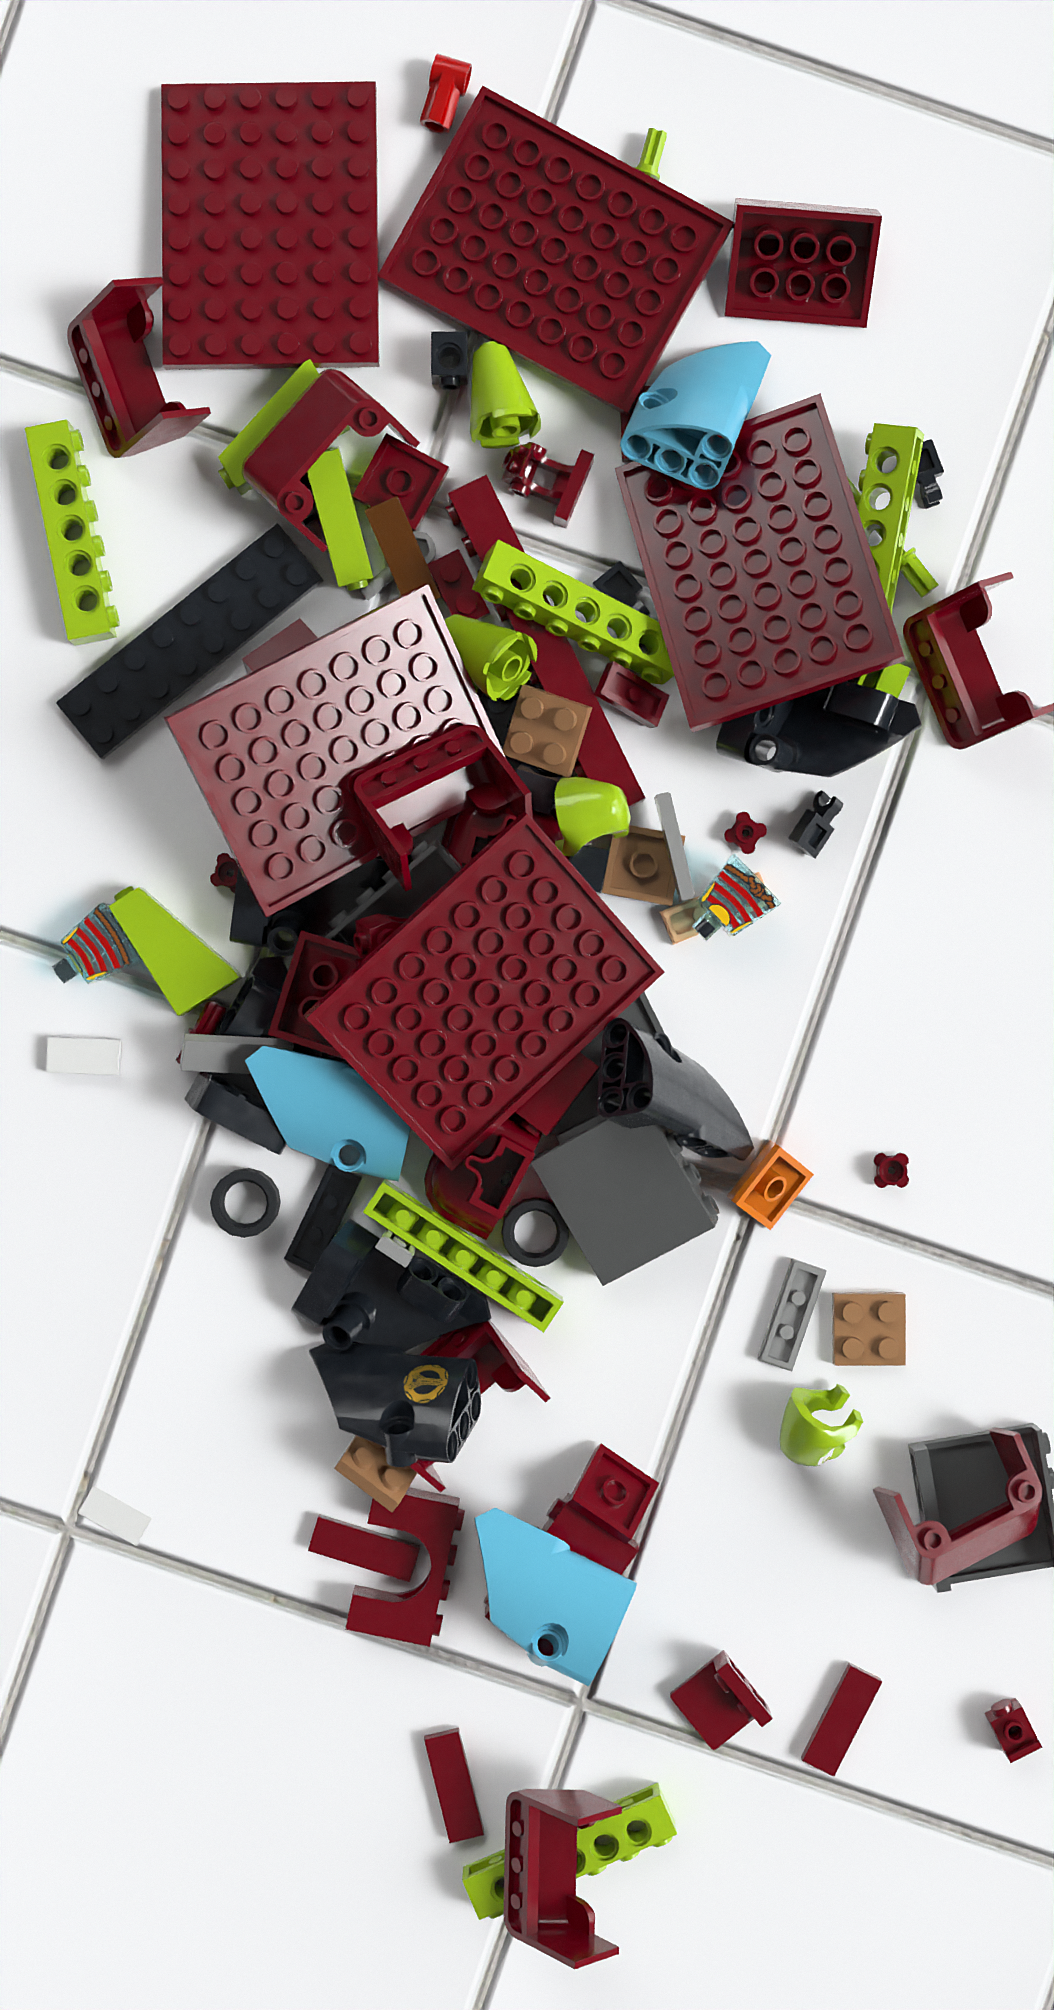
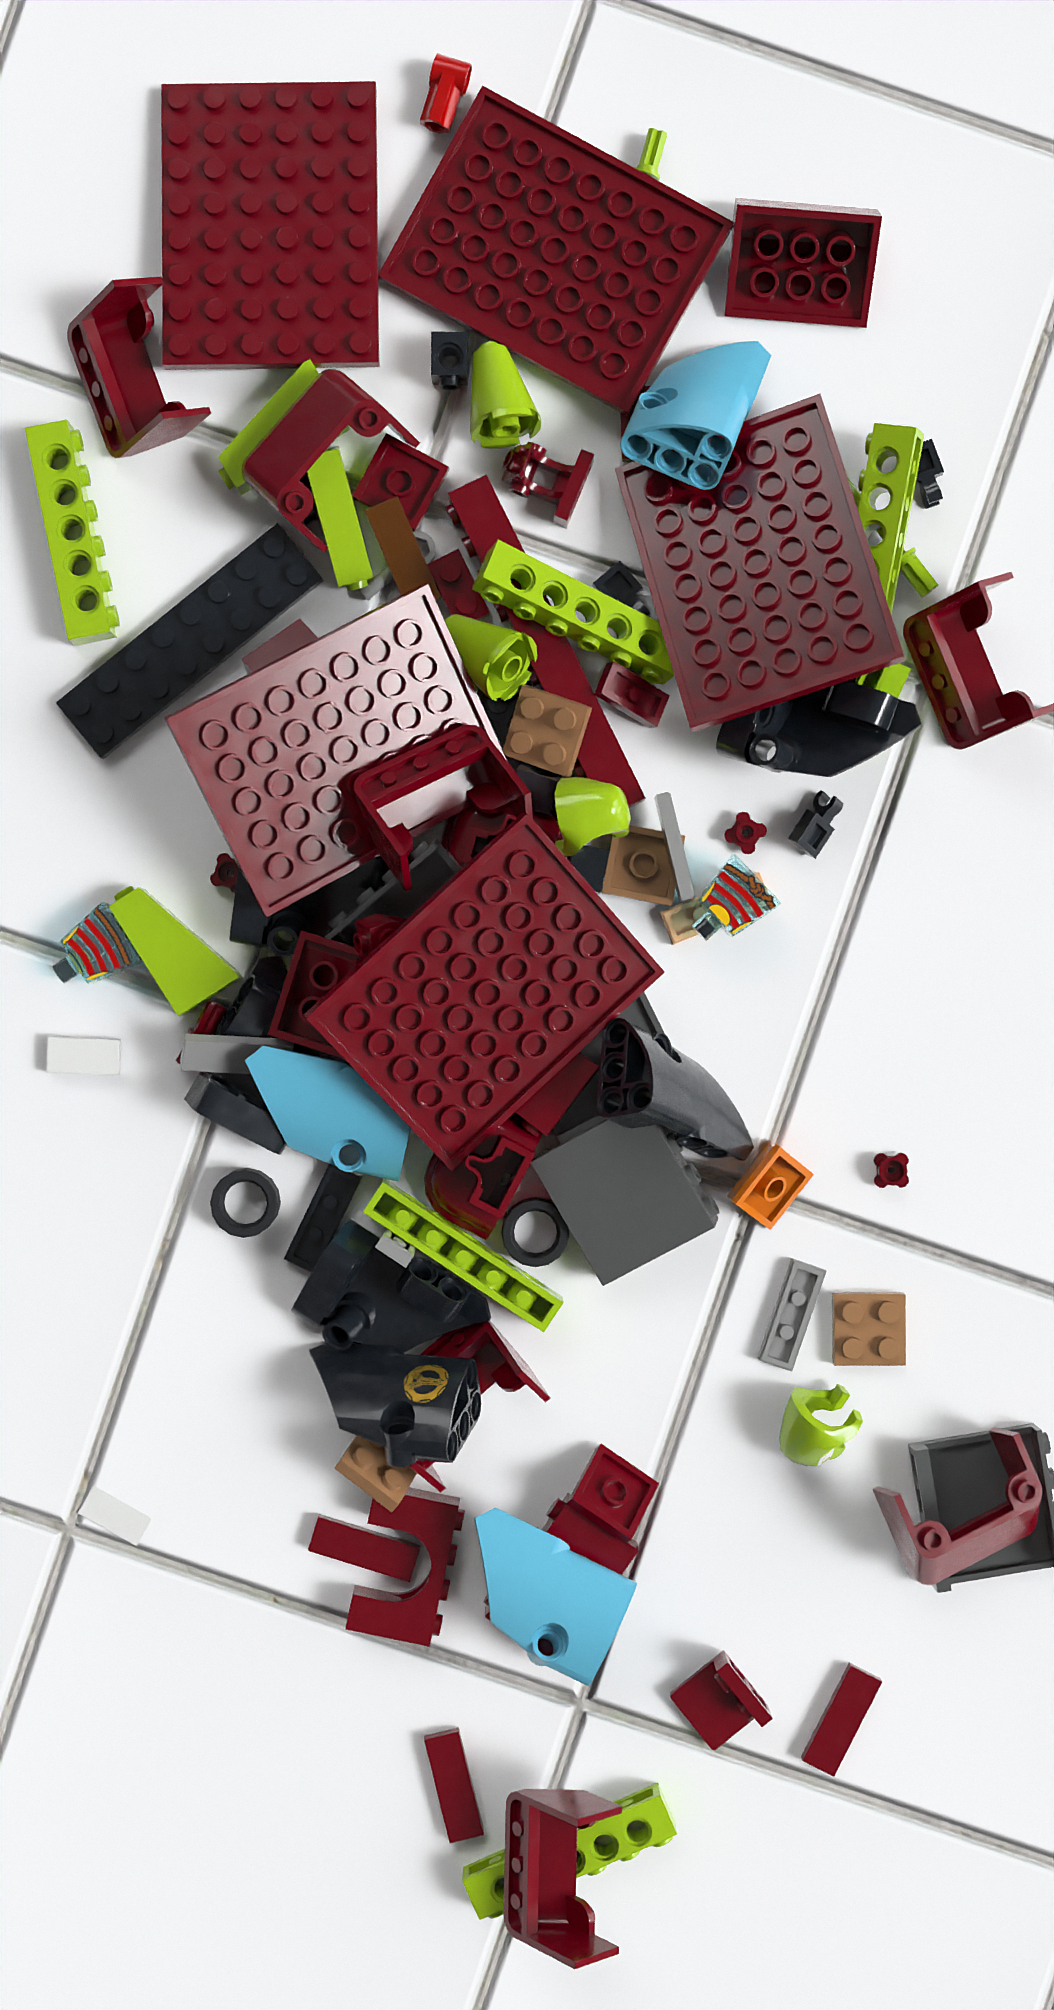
(1019, 1741): dark red brick -> none

